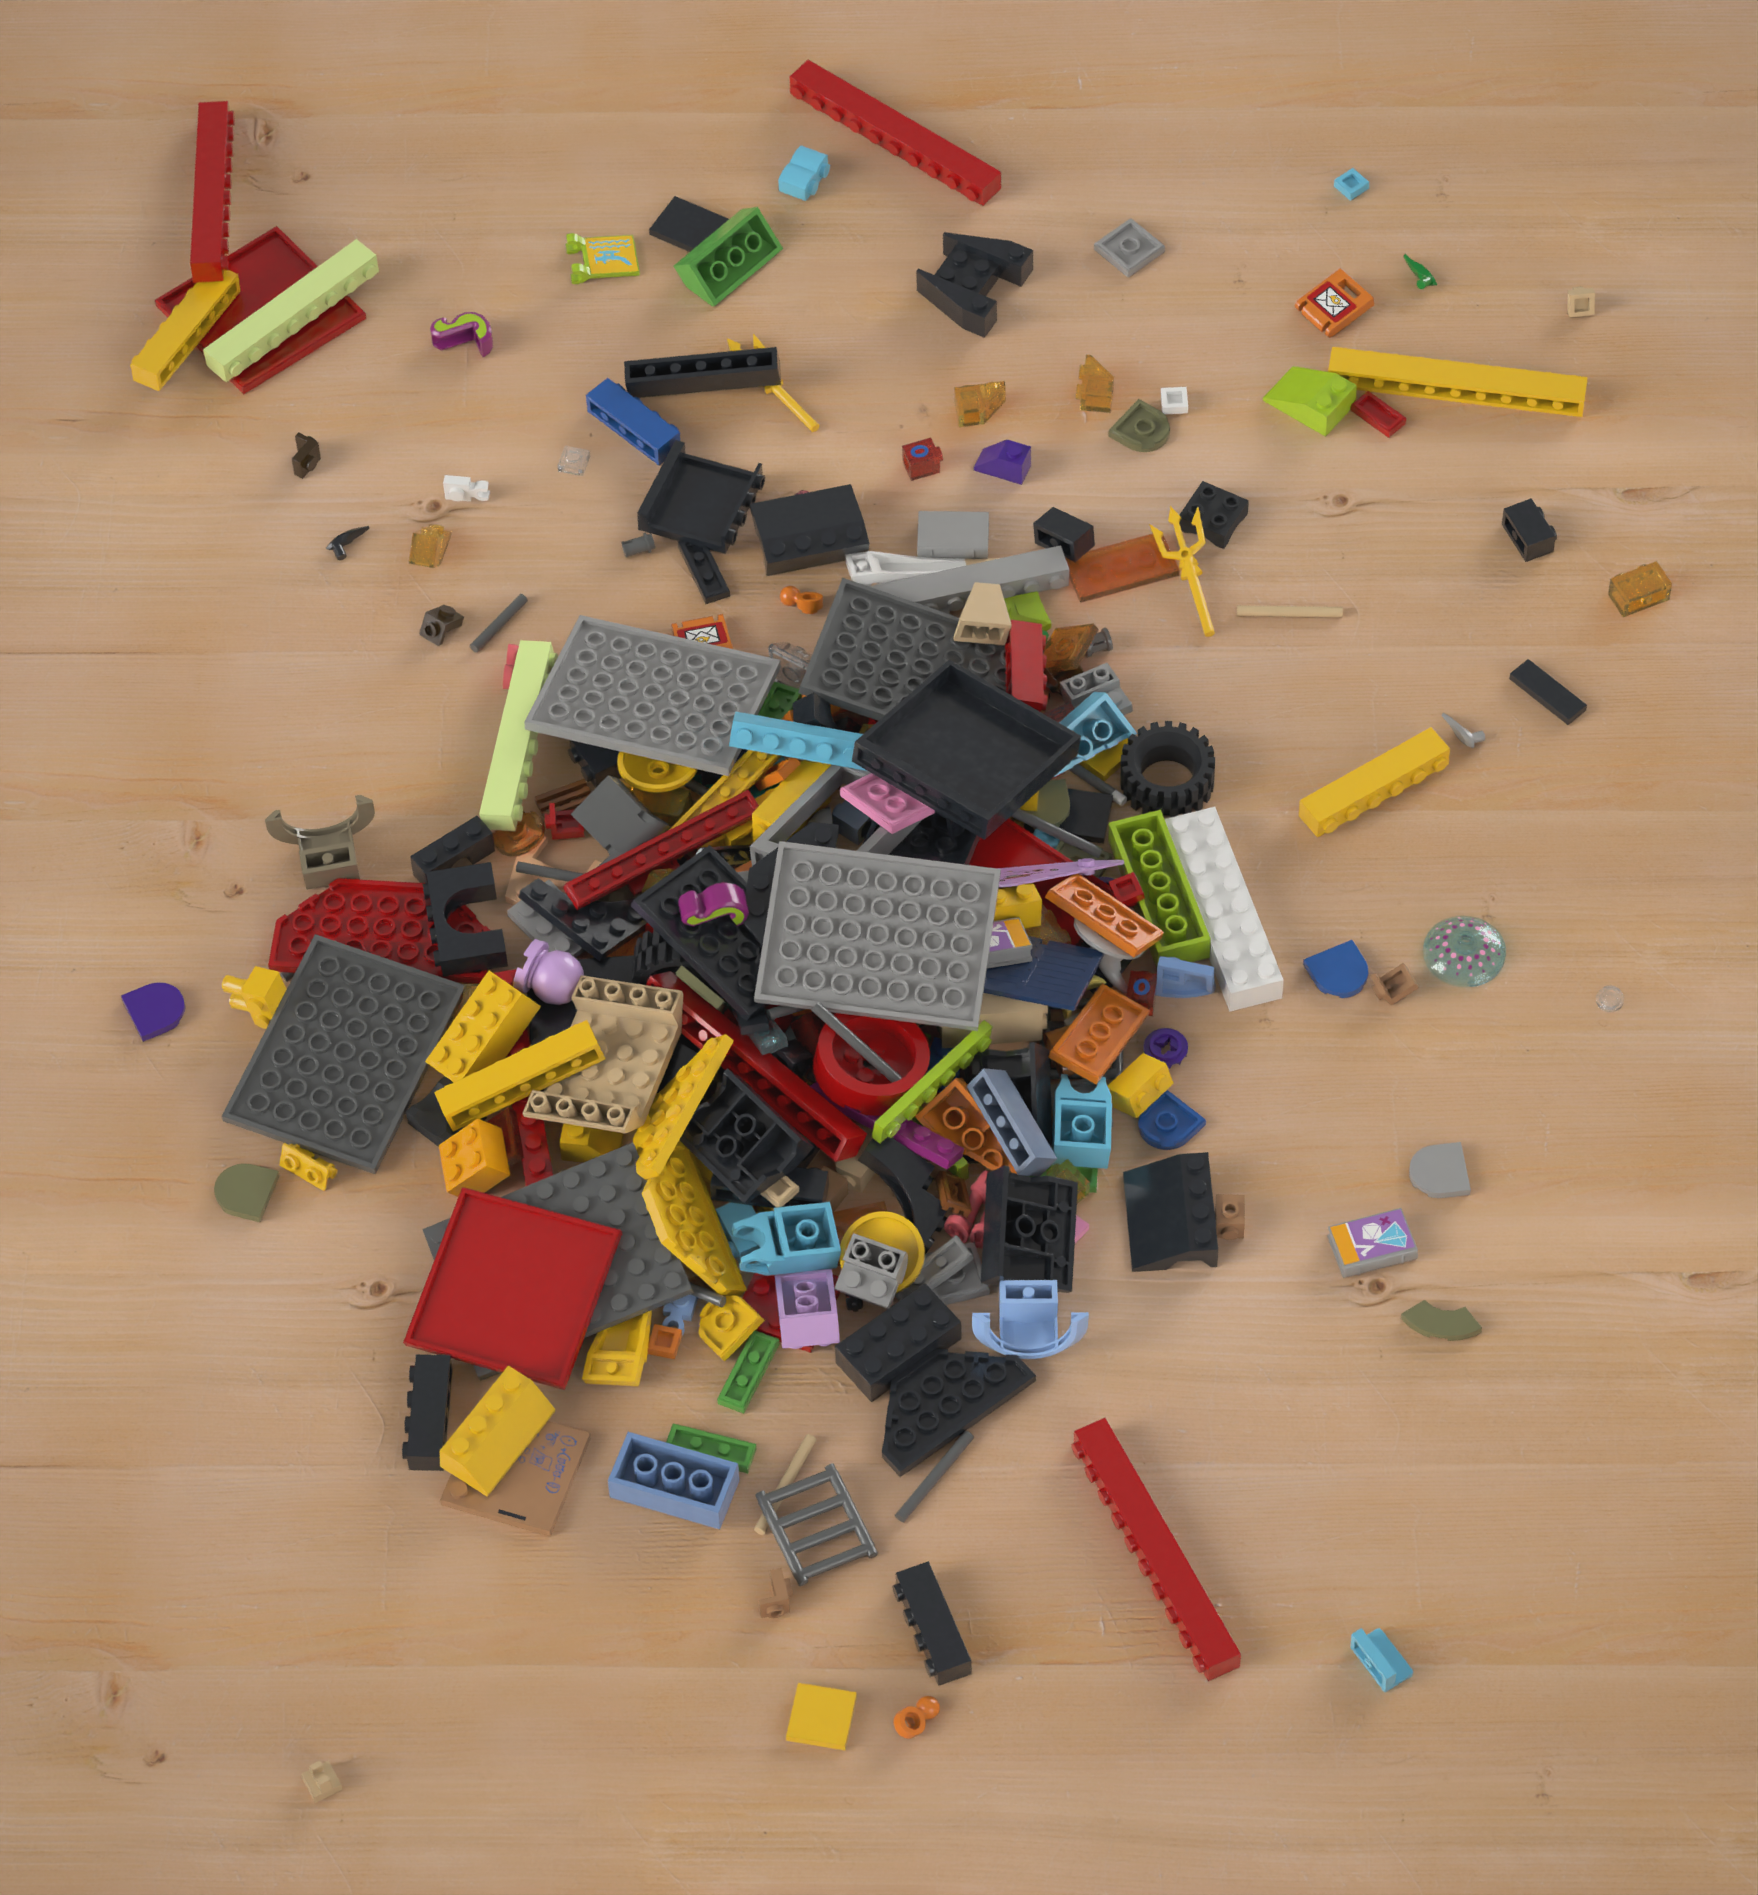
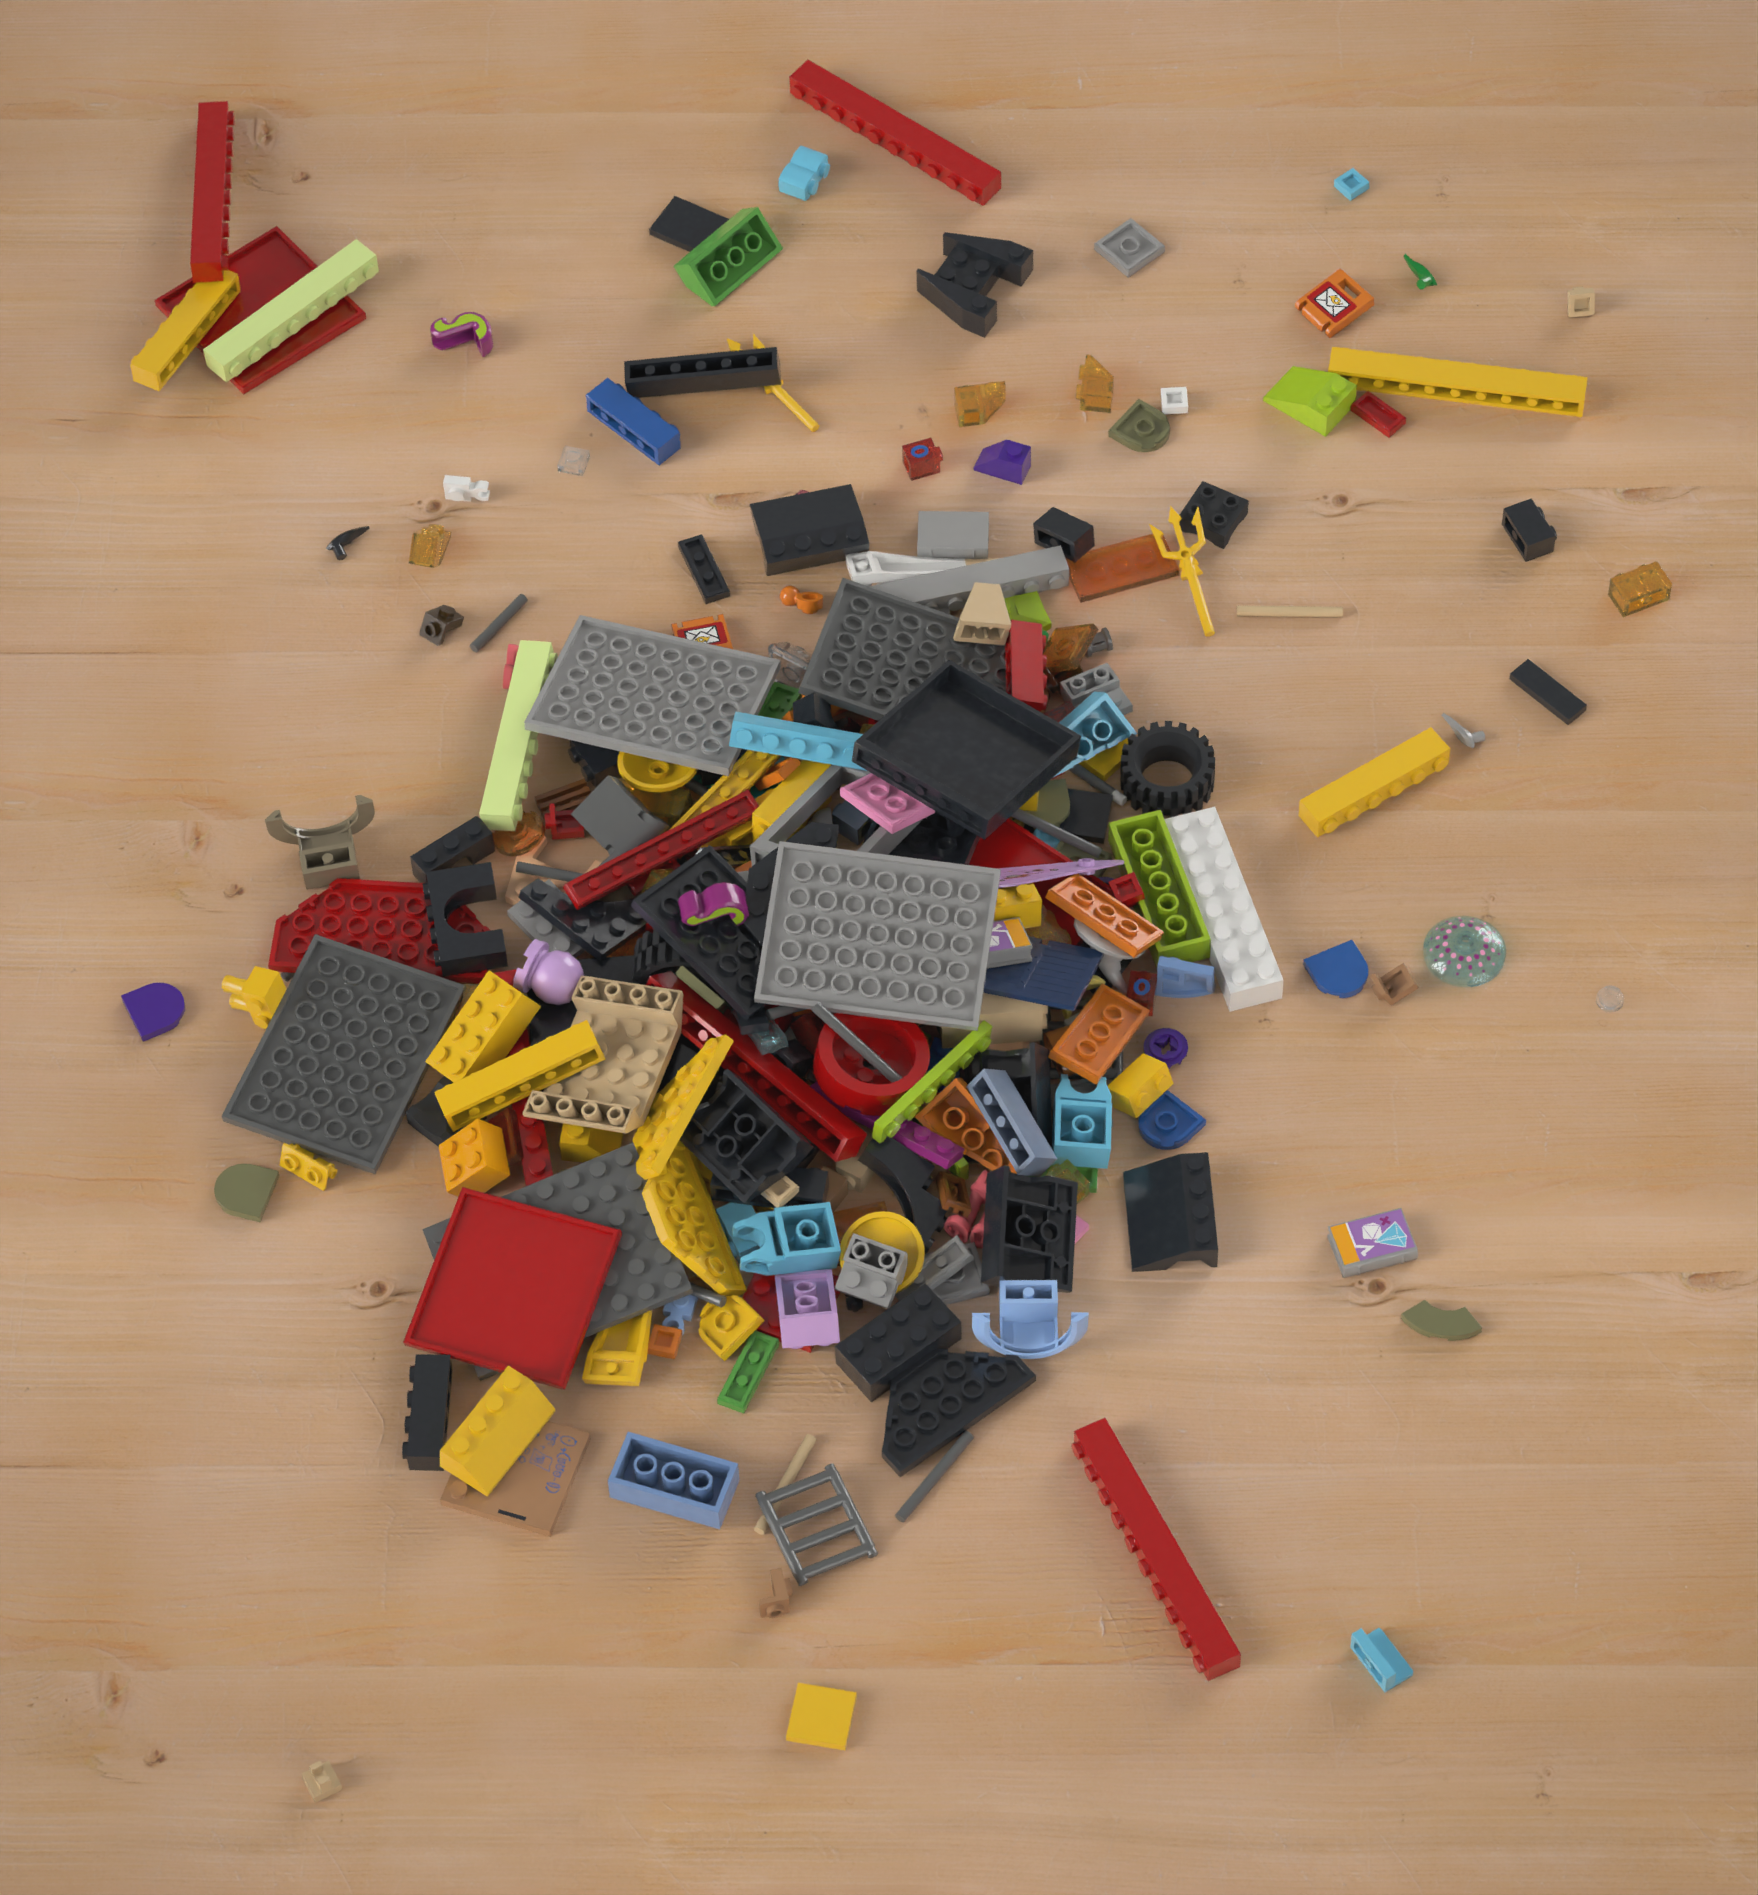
(307, 455): dark brown bracket -> none
(602, 257): flag -> none
(638, 545): dark grey pin -> none
(699, 500): black panel -> none
(714, 1445): bright green tile -> none
(926, 1708): orange plate -> none
(933, 1624): black brick -> none
(1230, 1216): medium nougat brick -> none
(1440, 1171): light grey tile -> none

